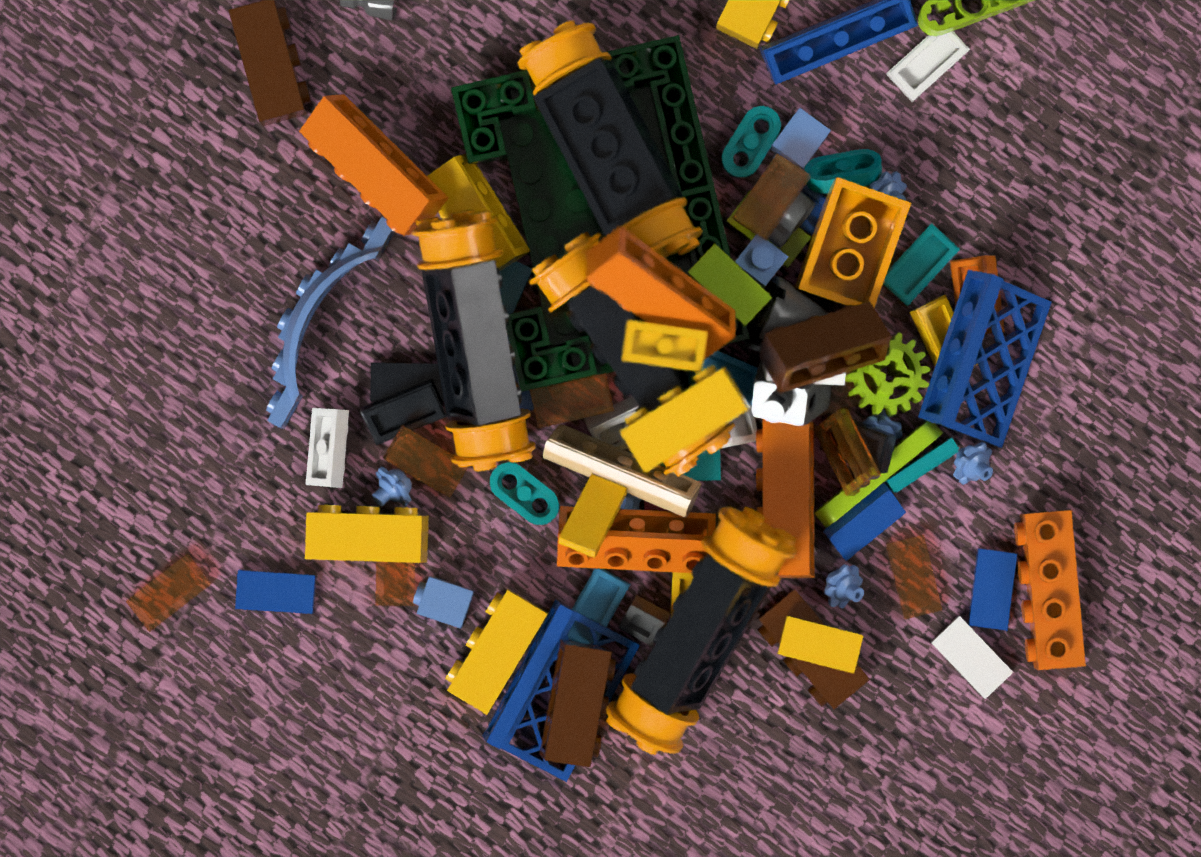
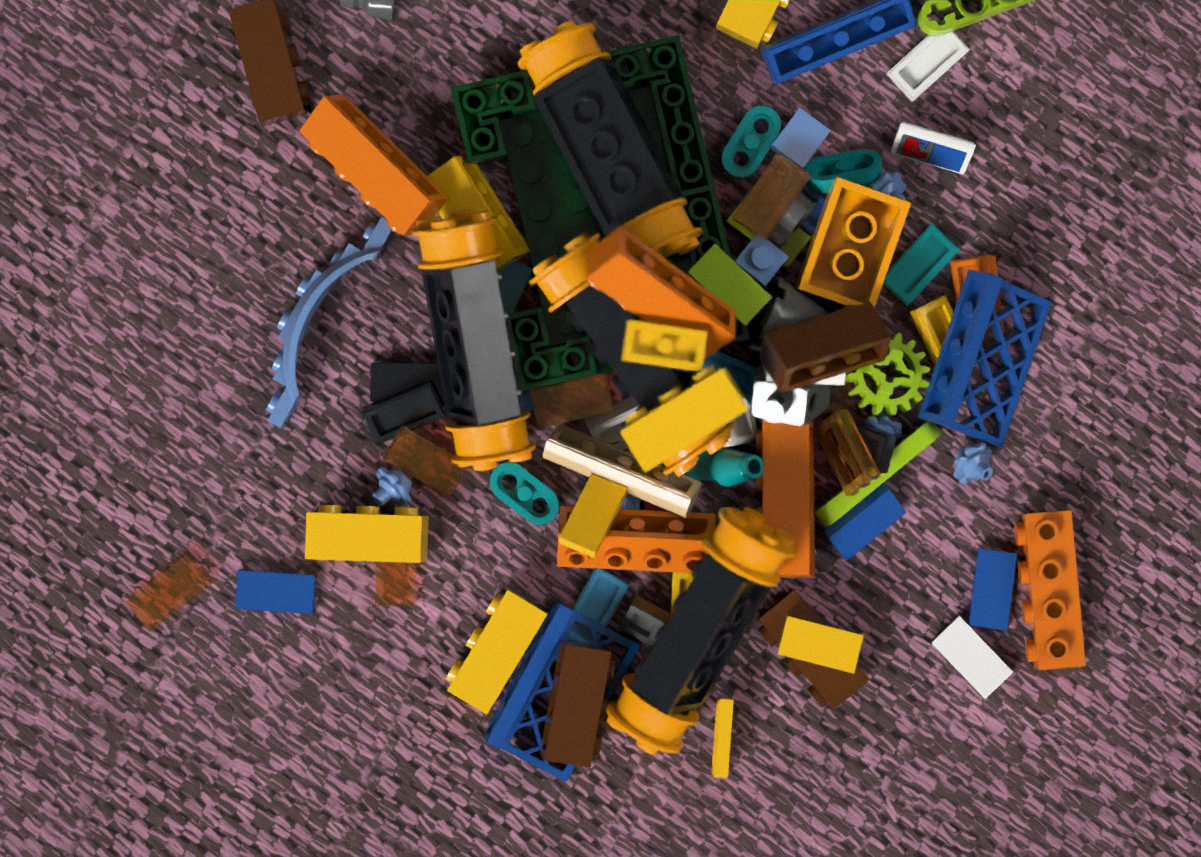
(327, 447): white plate -> none
(443, 601): medium blue brick -> none
(722, 737): none -> yellow tile
(735, 467): none -> teal cone
(843, 586): medium blue plant -> none
(913, 577): clear orange tile -> none
(922, 465): teal tile -> none
(932, 147): none -> slope

